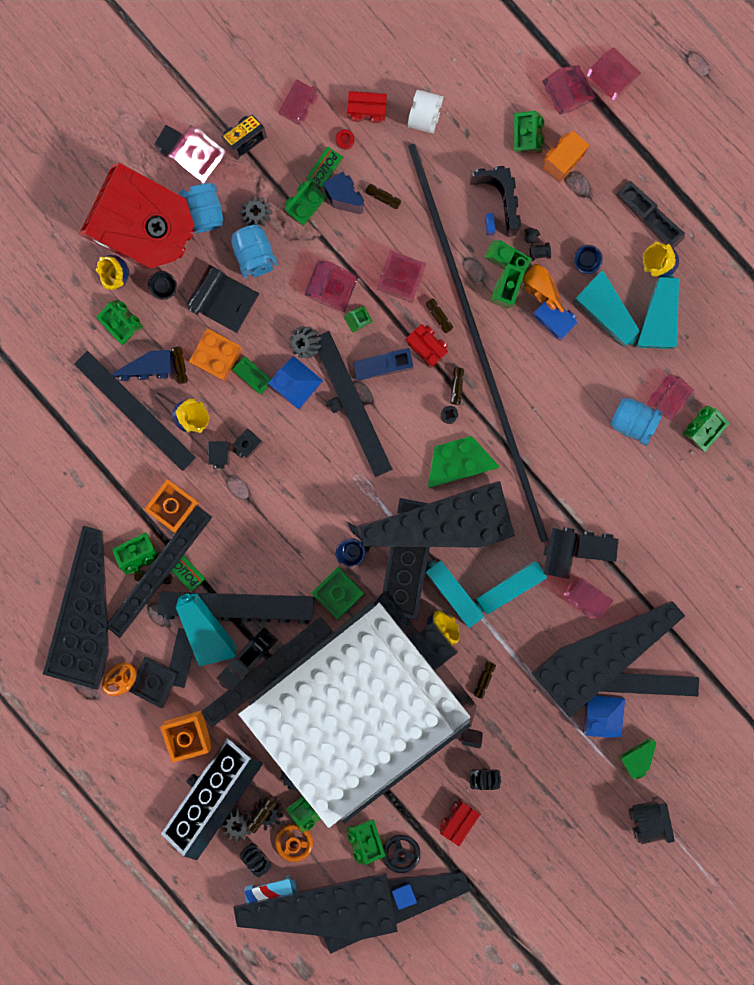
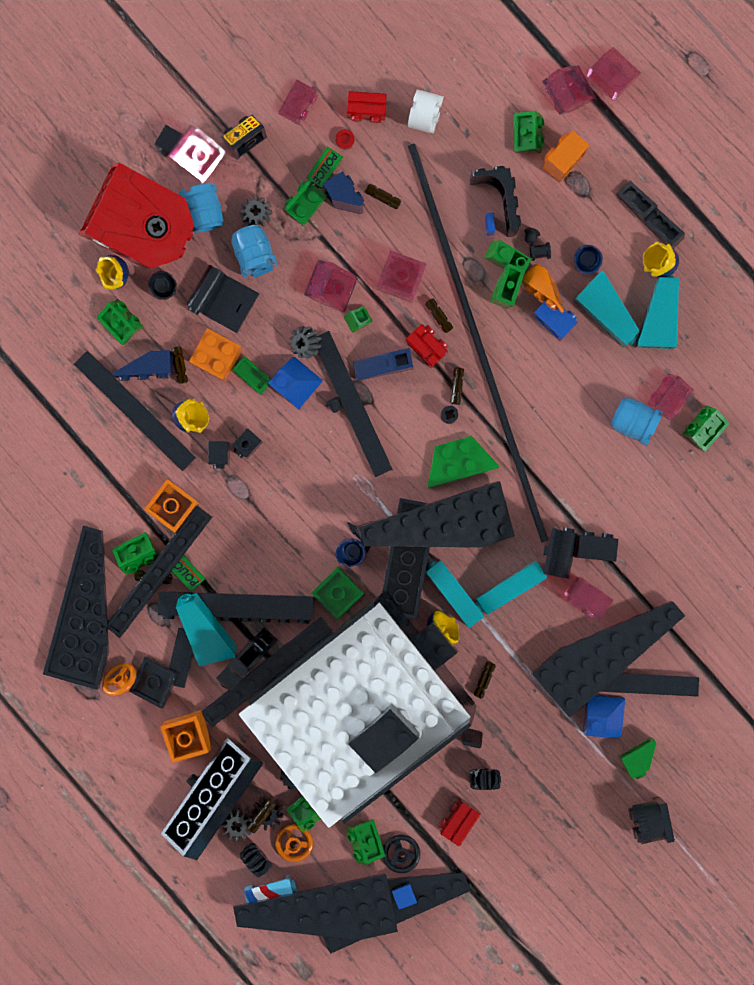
(384, 738): none -> black slope

